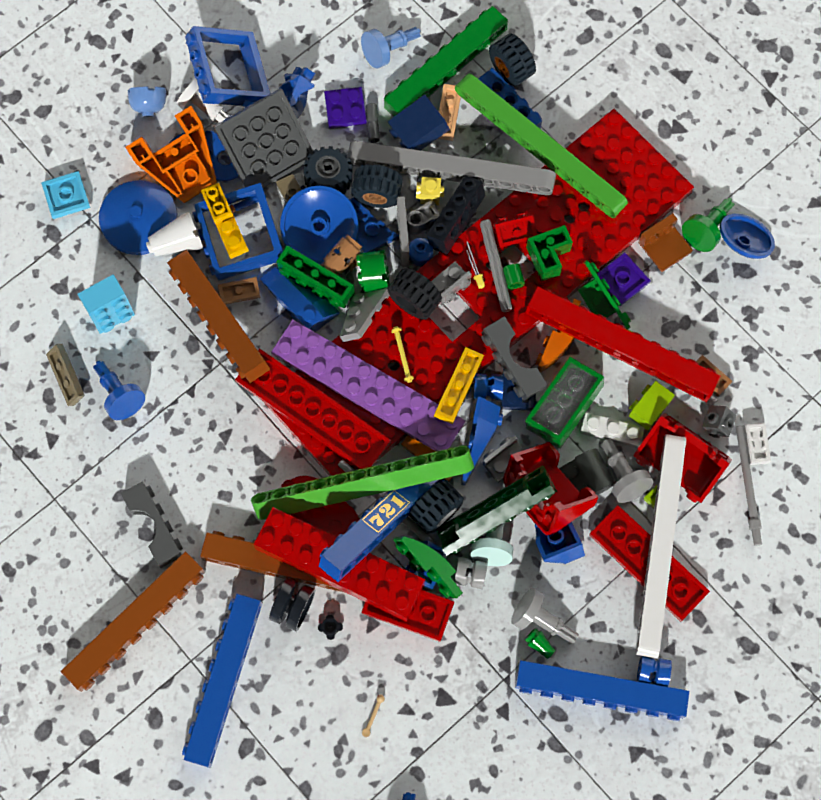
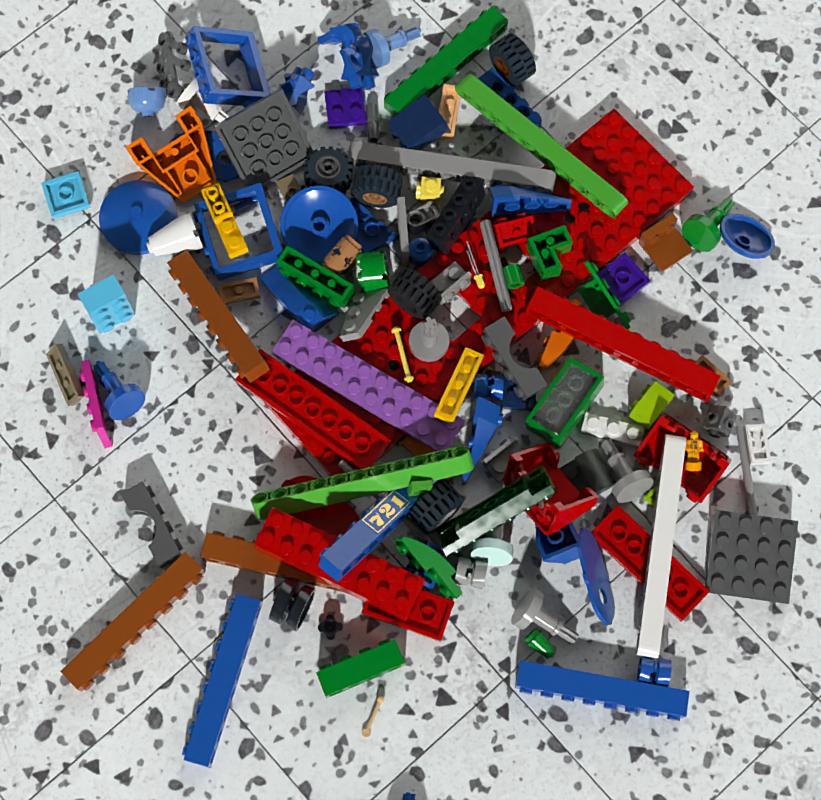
(95, 406): none -> dark pink wing
(167, 42): none -> dark grey plant
(356, 62): none -> blue hips
(360, 668): none -> green brick
(419, 487): none -> bright green tile
(429, 340): none -> light grey piece
(514, 200): none -> blue wedge
(595, 576): none -> blue piece
(693, 447): none -> light orange piece
(751, 556): none -> dark grey plate

